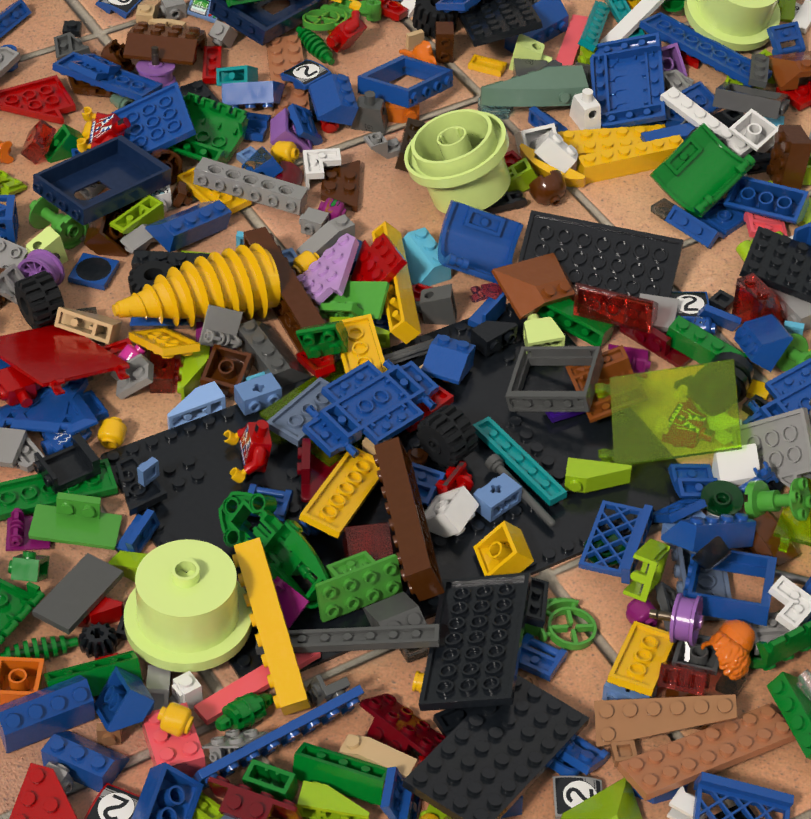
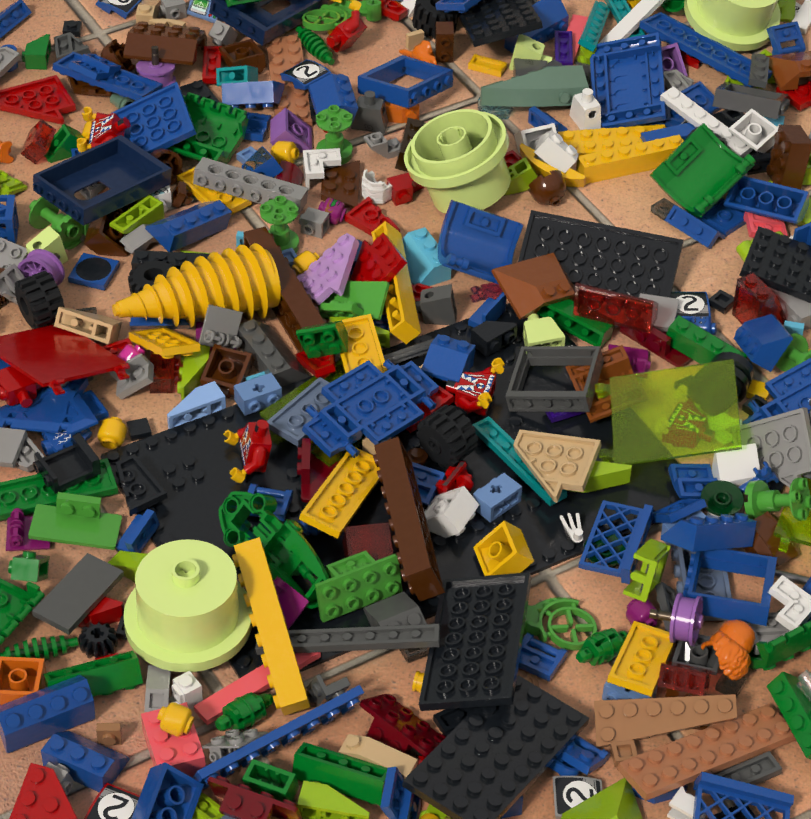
(37, 53): none -> green slope
(123, 701): blue slope -> none
(139, 429): none -> black tile
(148, 471): medium blue plate -> none
(244, 54): none -> reddish brown slope
(280, 213): none -> bright green piece
(304, 123): blue plate -> none
(328, 235): light grey slope -> none
(335, 120): none -> bright green piece
(367, 217): none -> red wing
(377, 191): none -> white hair
(403, 188): none -> red arch
(476, 389): none -> torso
(495, 464): dark grey piece -> none
(508, 201): black hinge -> none
(537, 603): black tile -> none
(557, 460): none -> tan wing
(563, 47): none -> dark purple tile
(574, 533): none -> white piece
(601, 646): none -> green piece
(712, 554): black piece -> none
(720, 317): blue tile -> none
(754, 770): none -> dark grey plate

